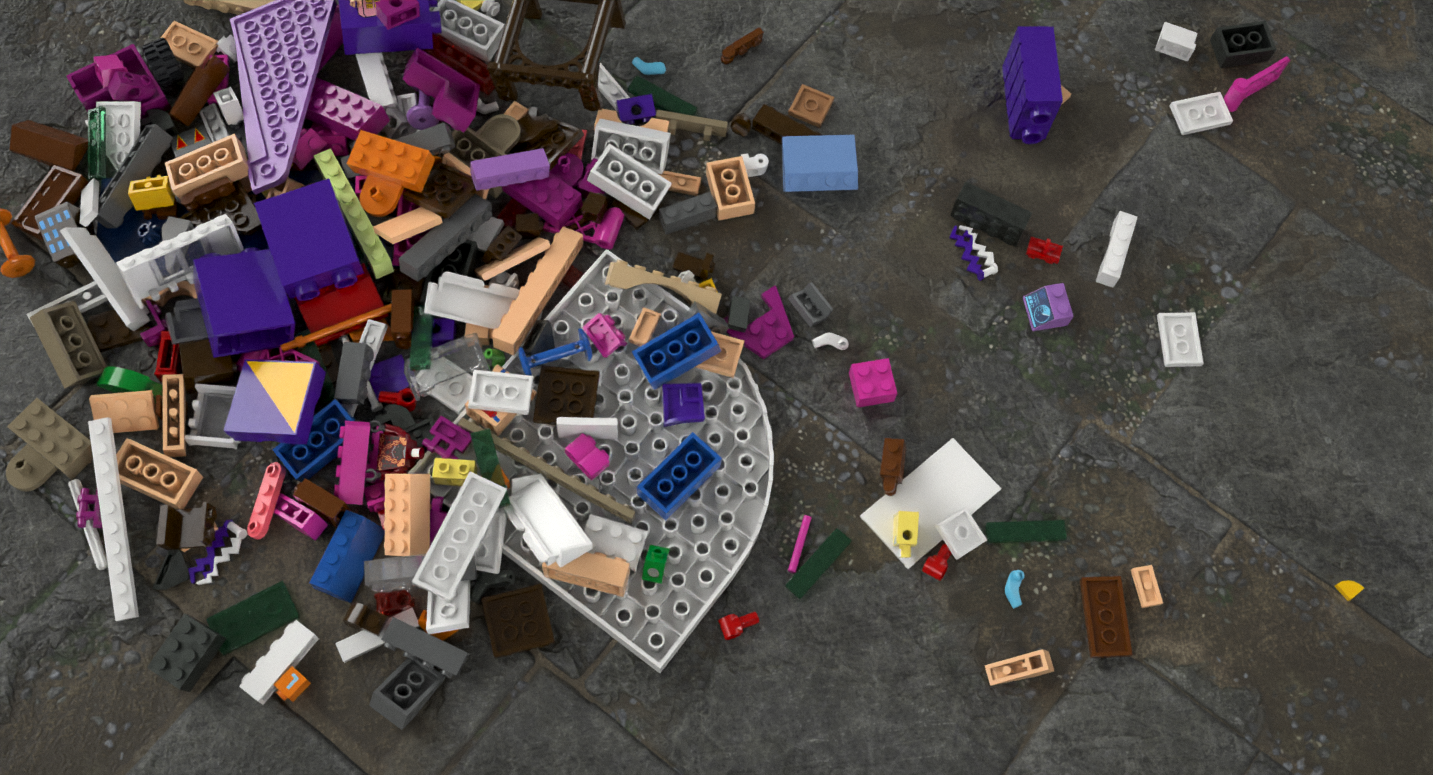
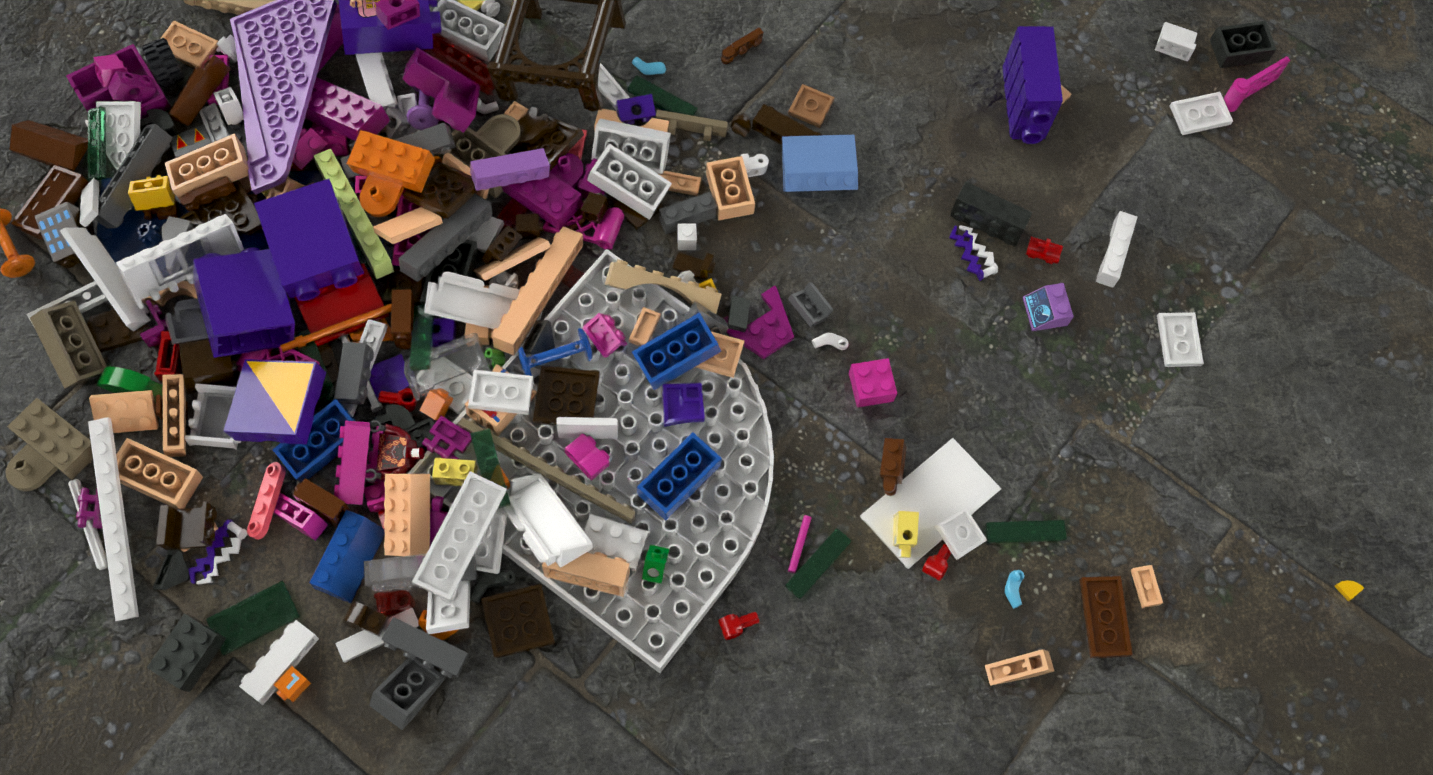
(436, 403): none -> orange brick
(686, 236): none -> white brick

